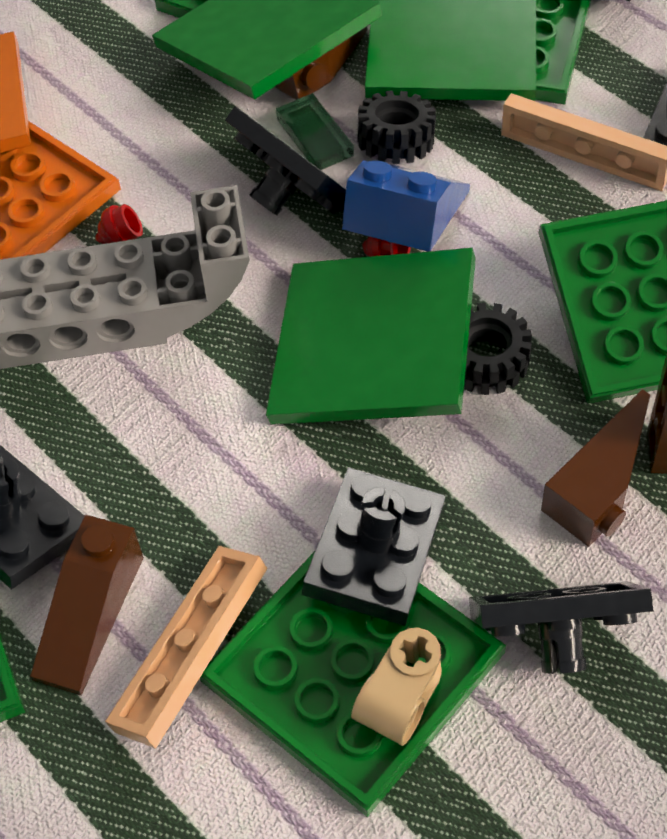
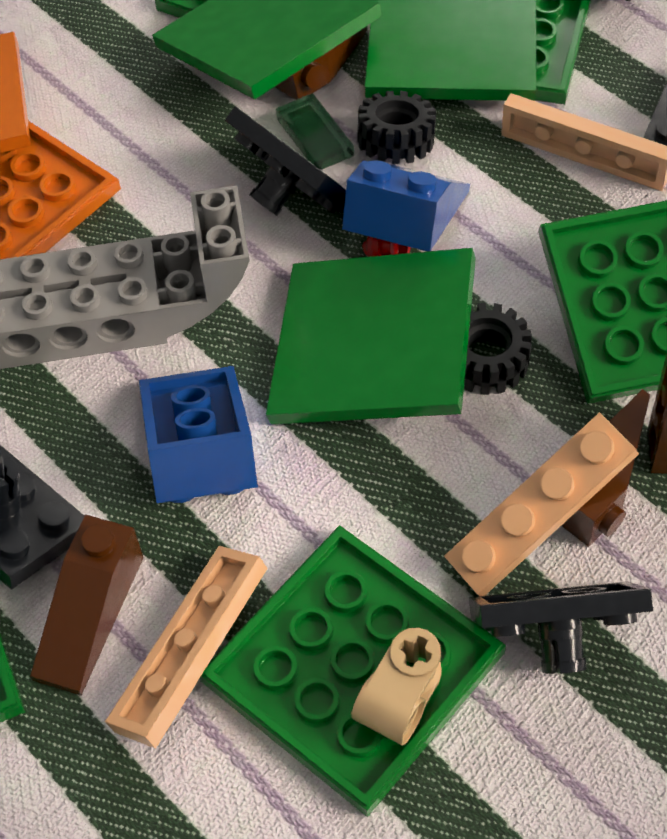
(118, 225): red plate -> none
(197, 435): none -> blue slope
(374, 546): plate -> none
(541, 504): none -> light nougat plate

